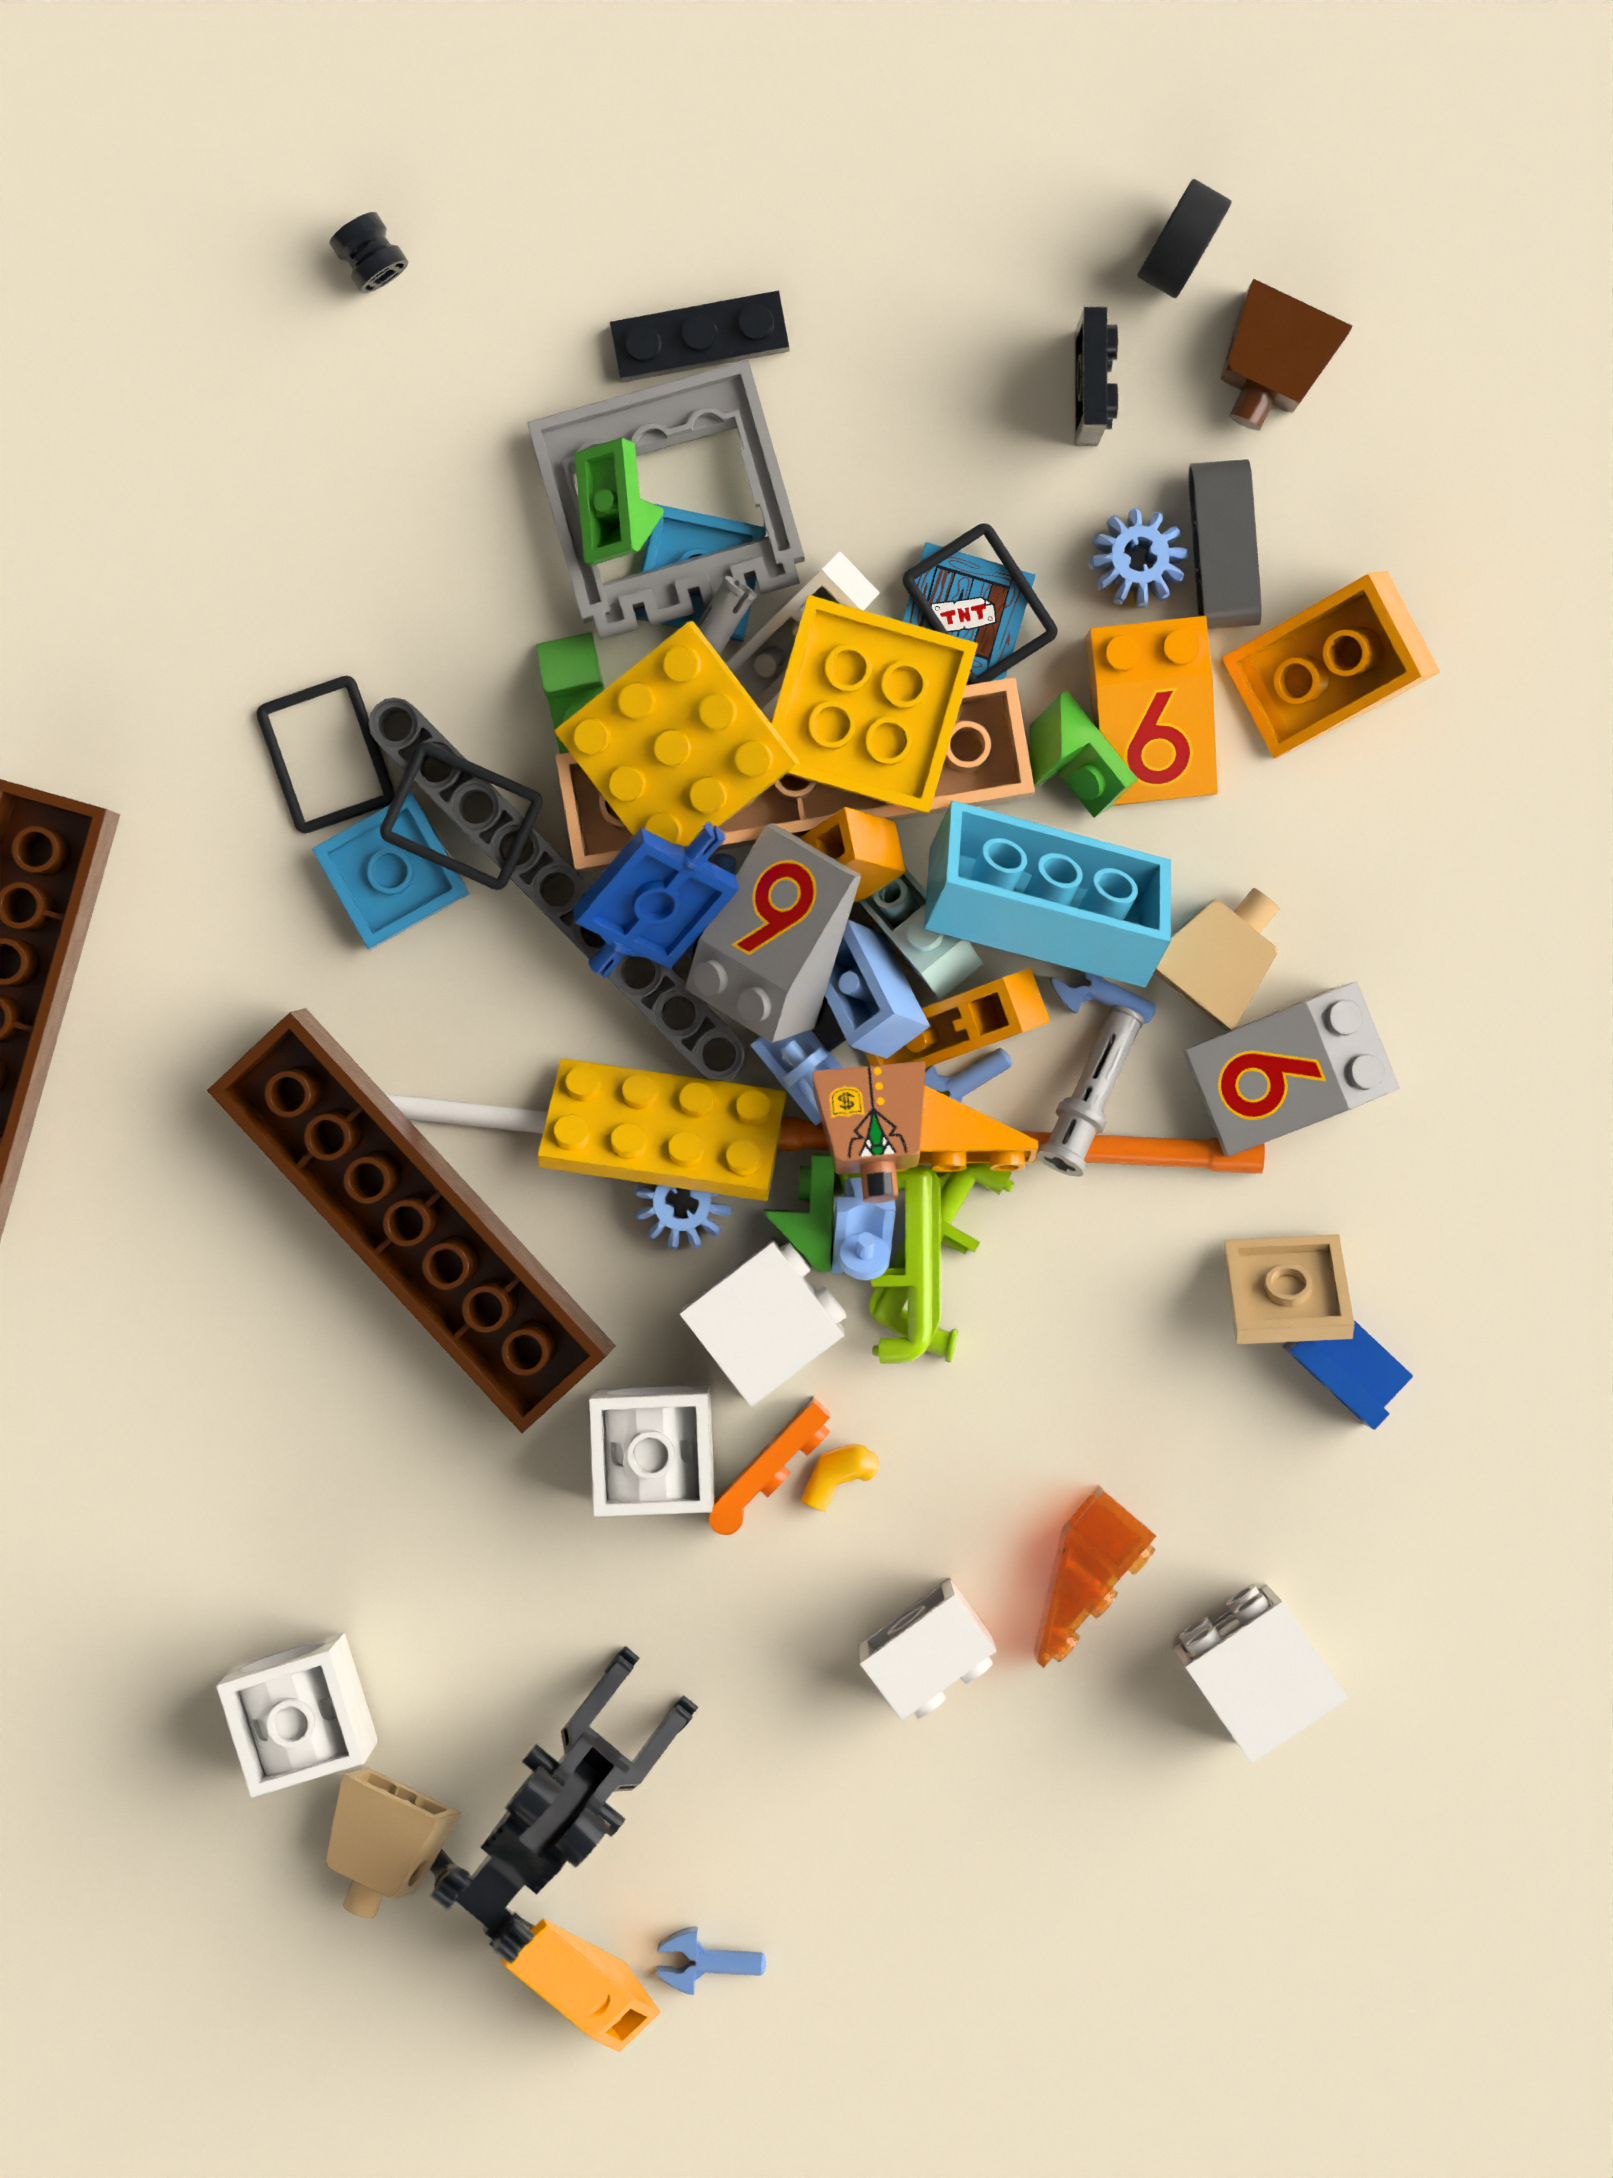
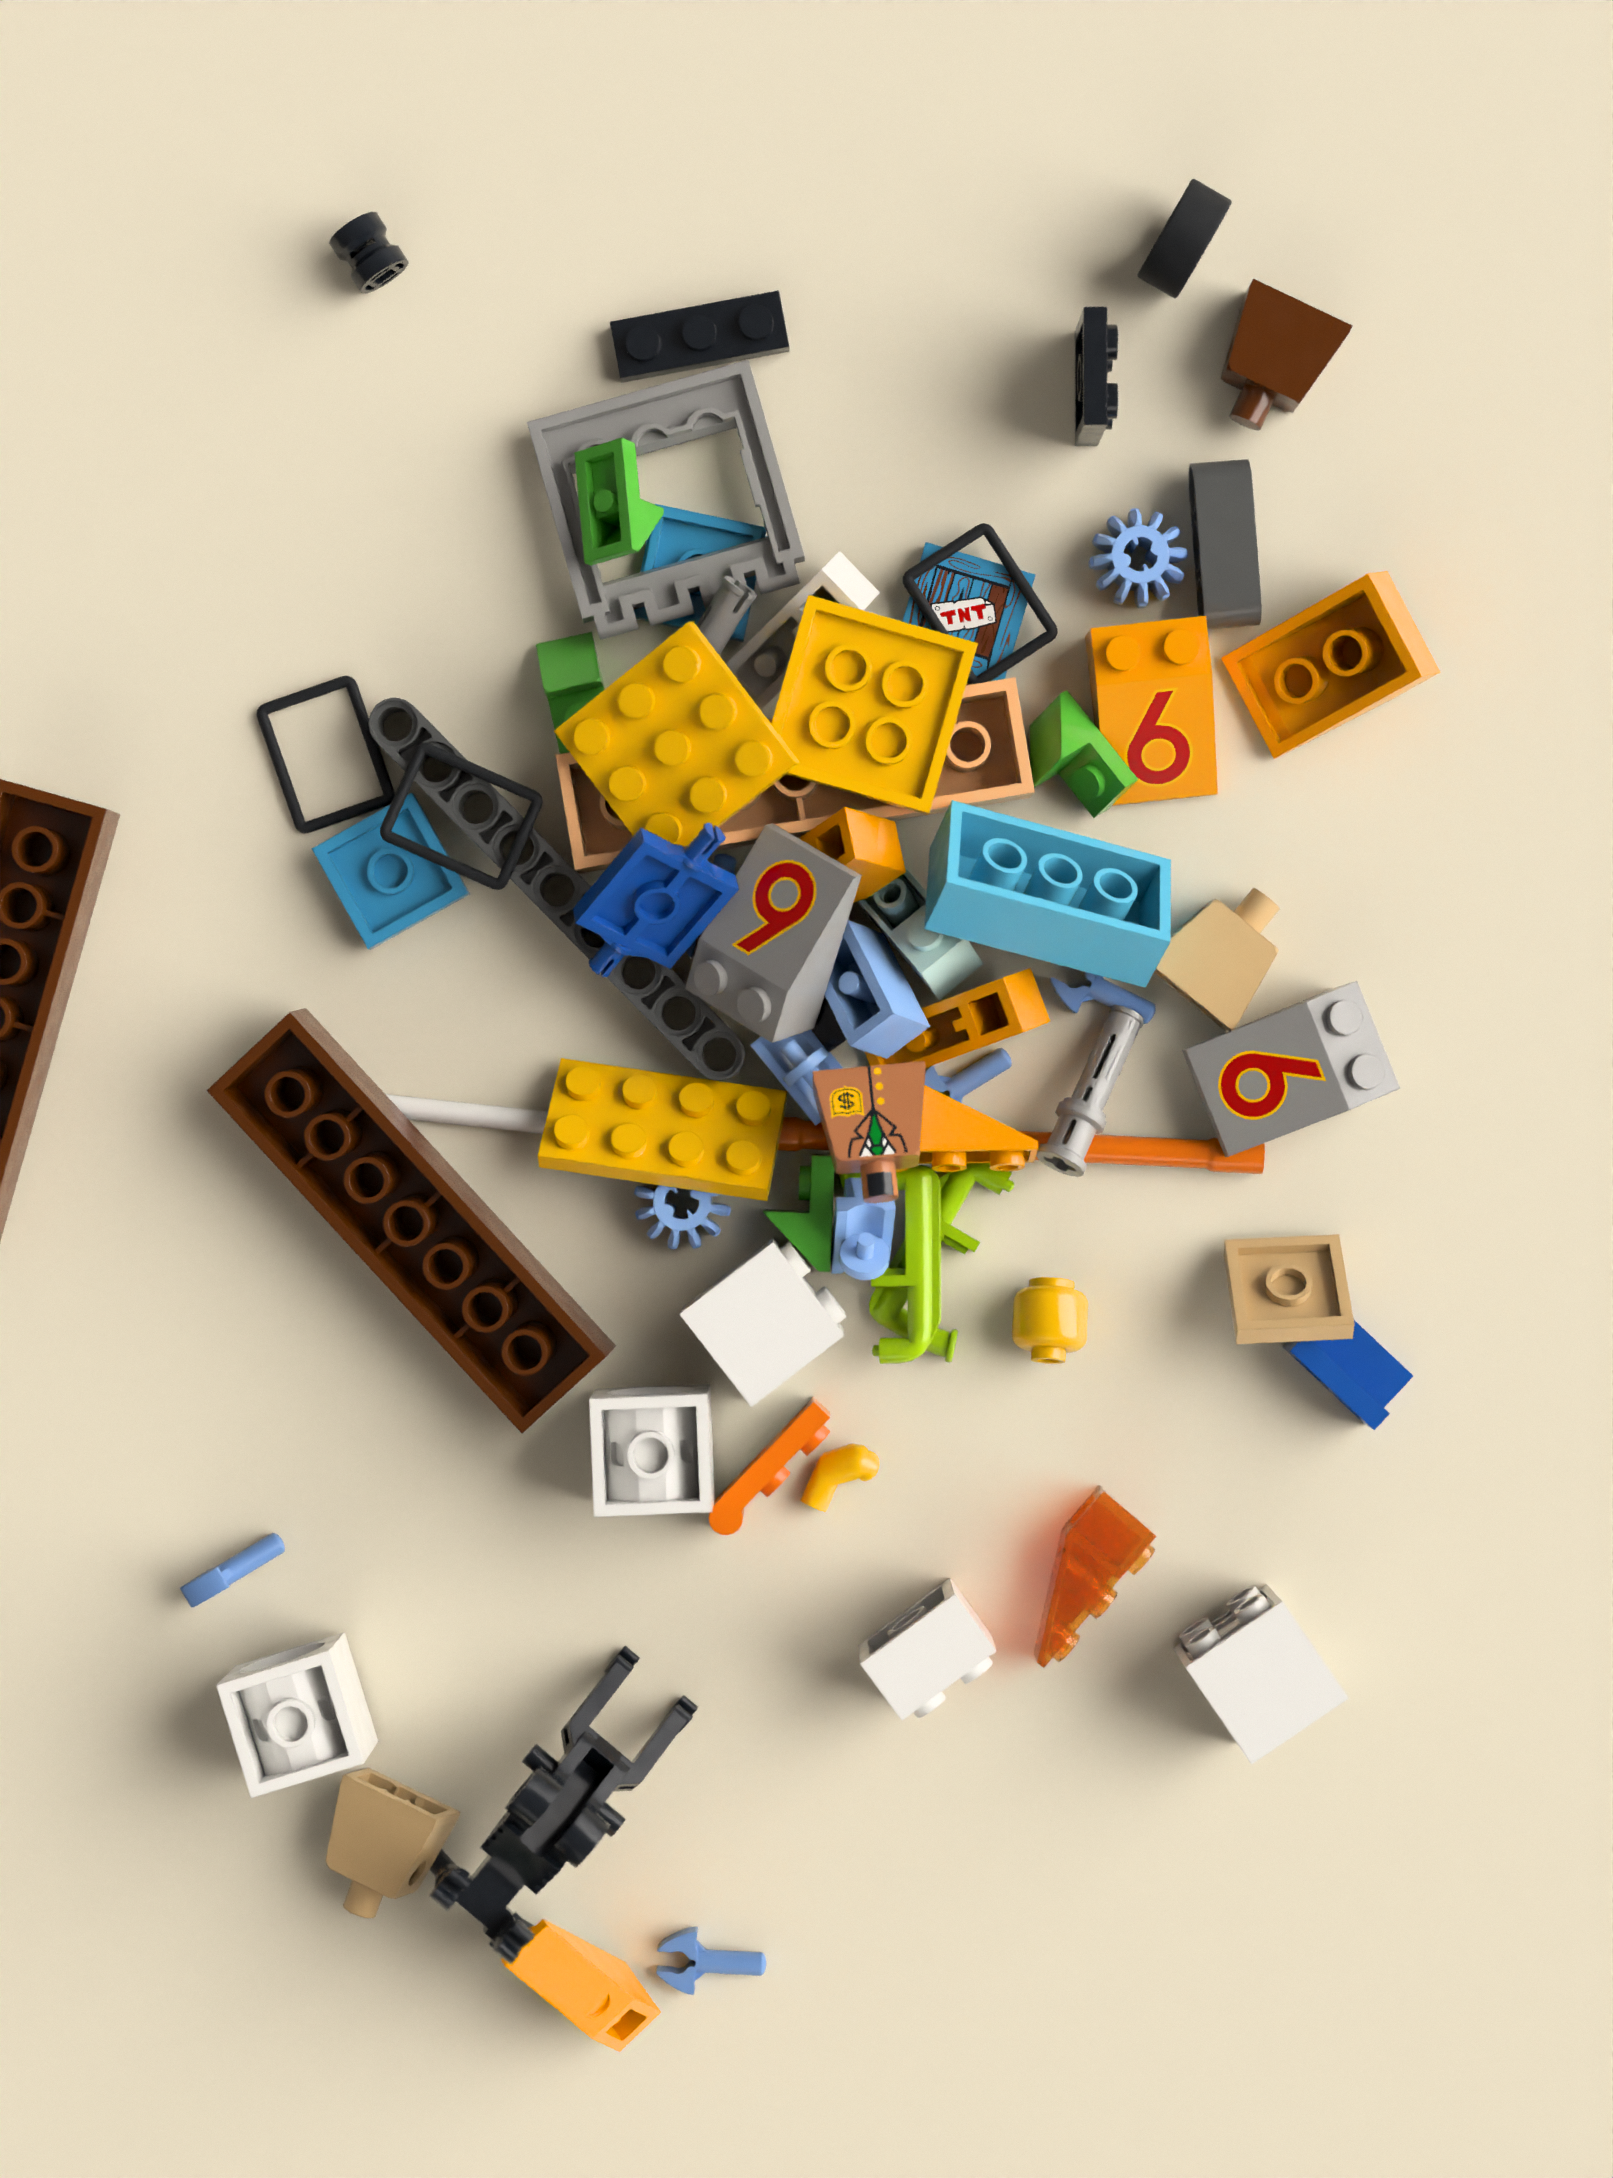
(233, 1569): none -> medium blue bar
(1050, 1319): none -> yellow head

